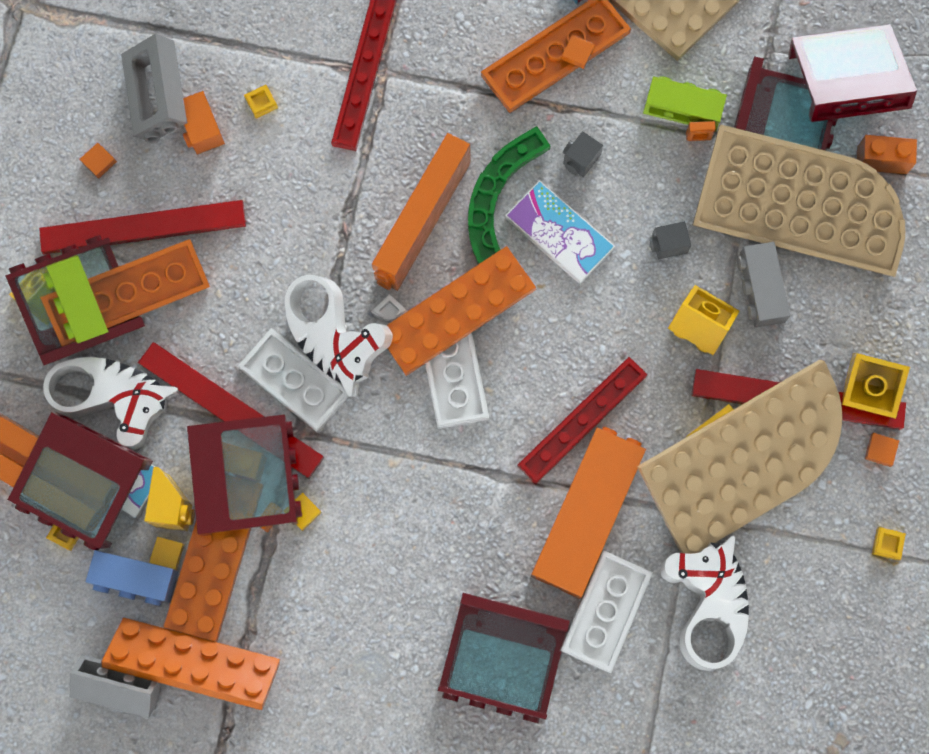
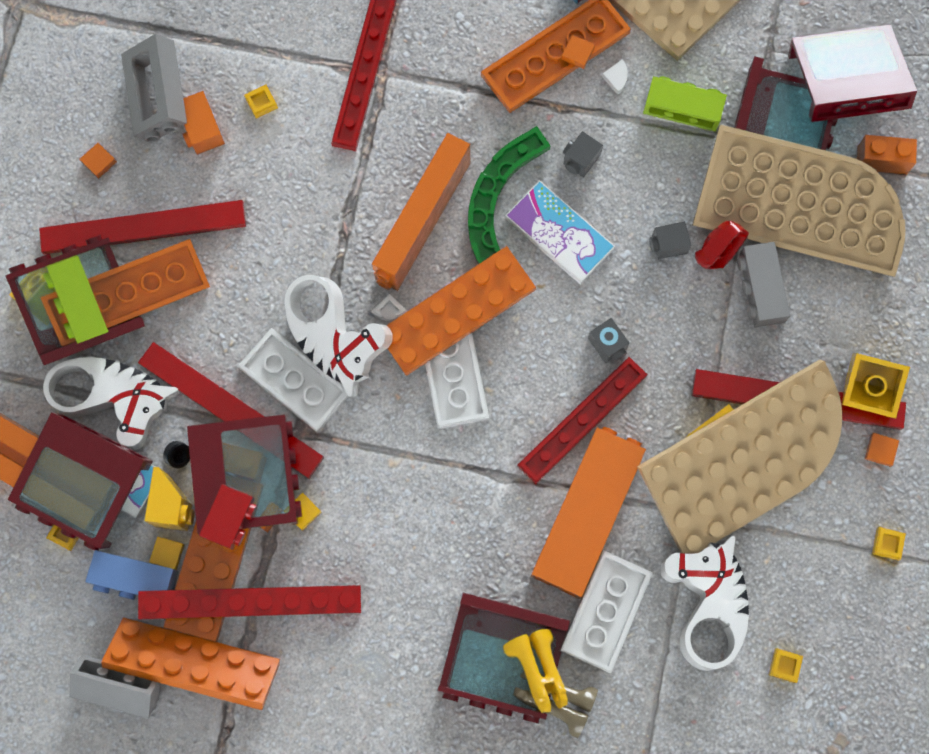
(176, 454): none -> black tile
(228, 517): none -> red brick
(249, 602): none -> red plate
(539, 686): none -> yellow piece
(574, 719): none -> dark tan piece
(609, 341): none -> dark grey brick
(616, 76): none -> white tile
(700, 131): orange tile -> none
(703, 320): yellow slope -> none
(721, 245): none -> red piece
(785, 665): none -> yellow tile

